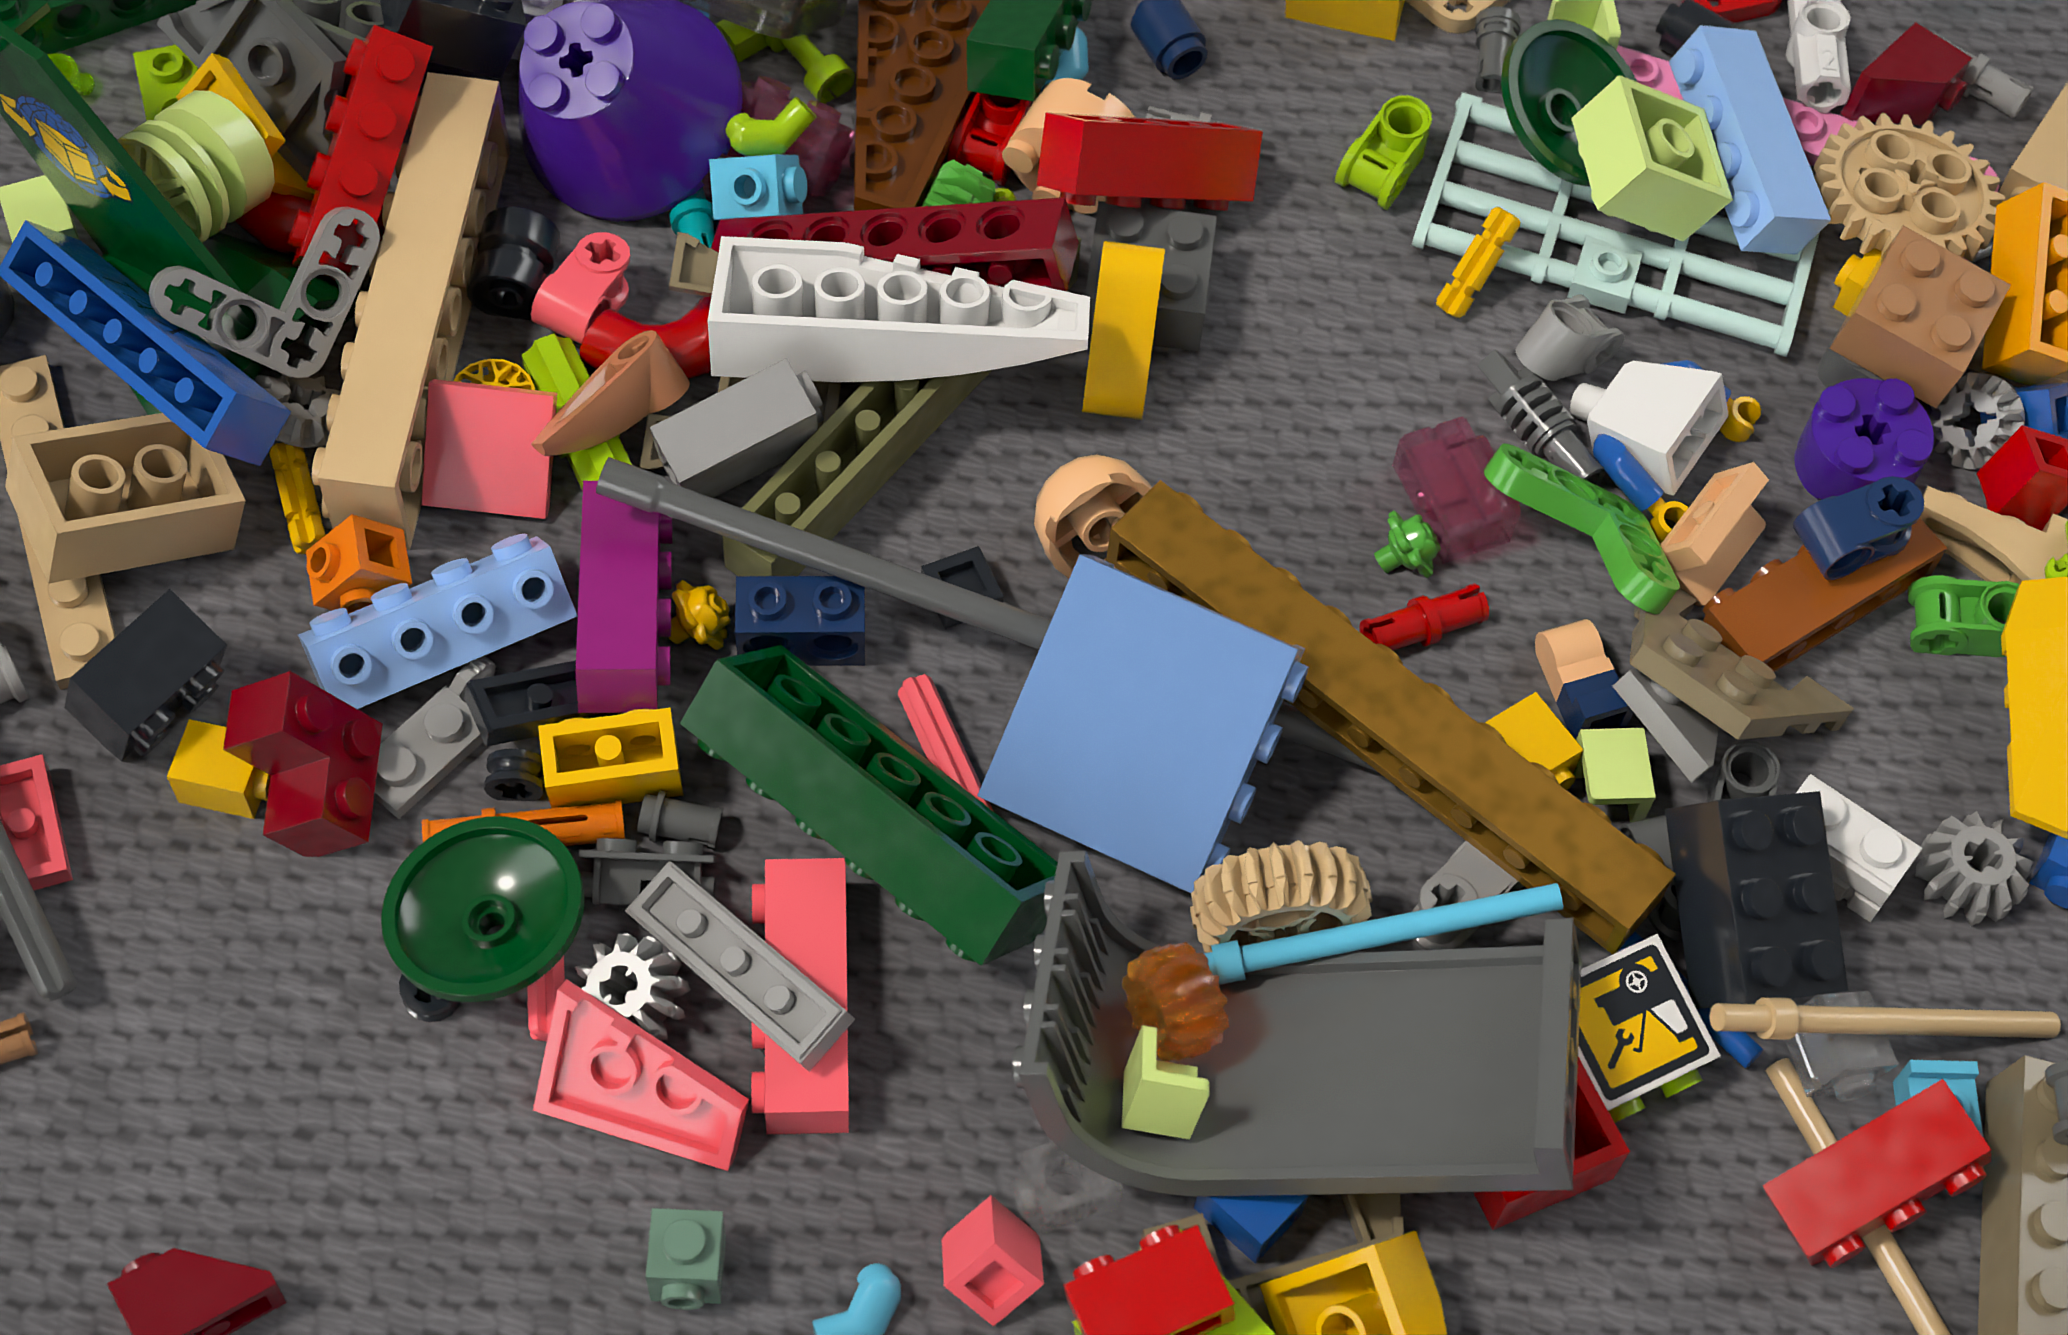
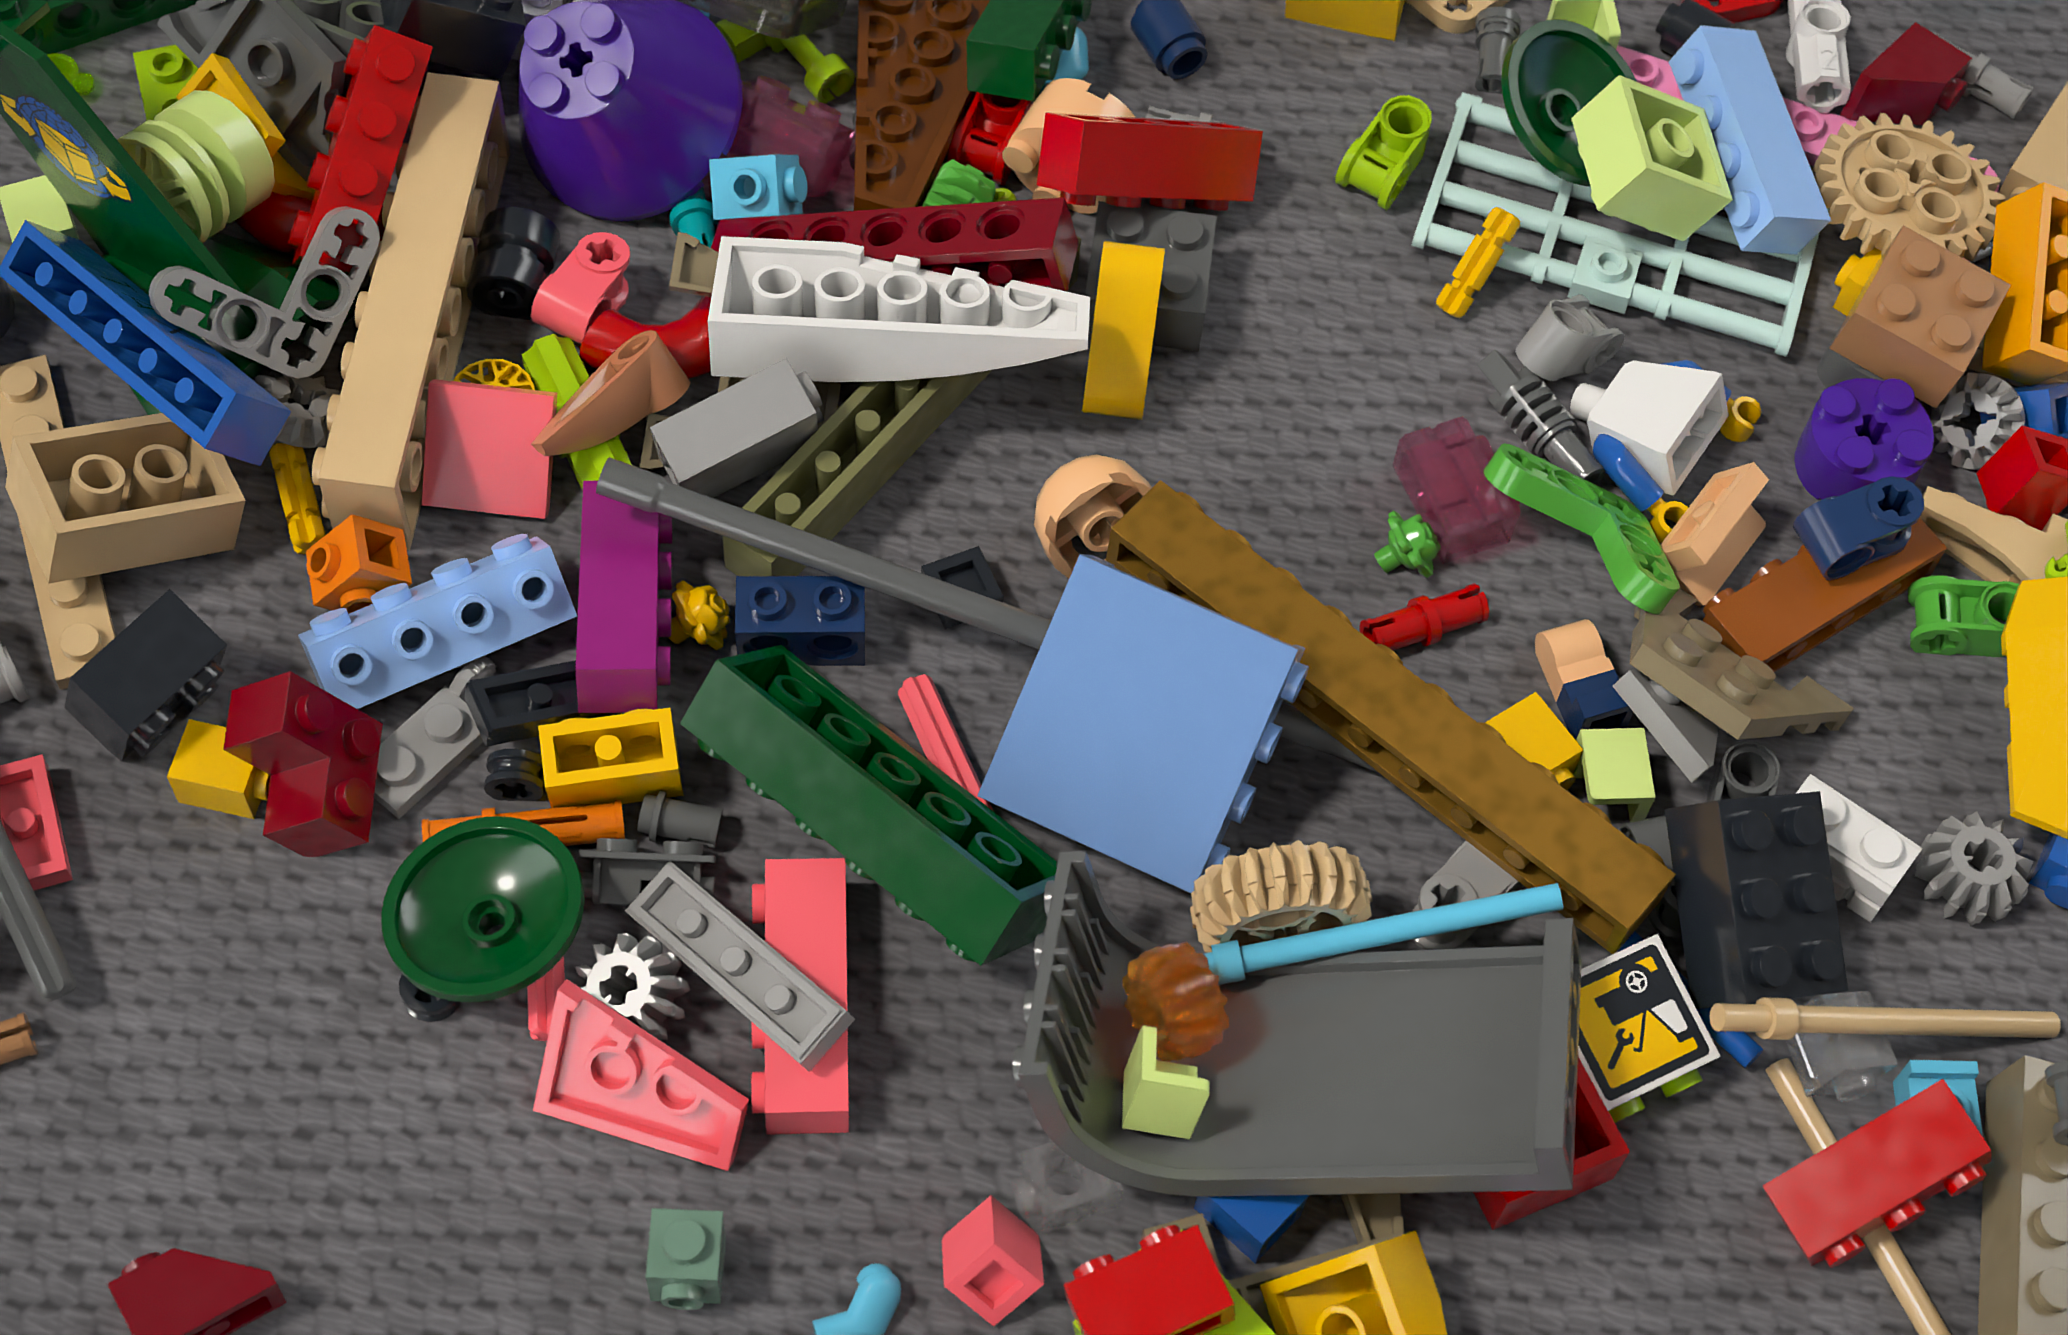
(769, 137): lime arm -> none

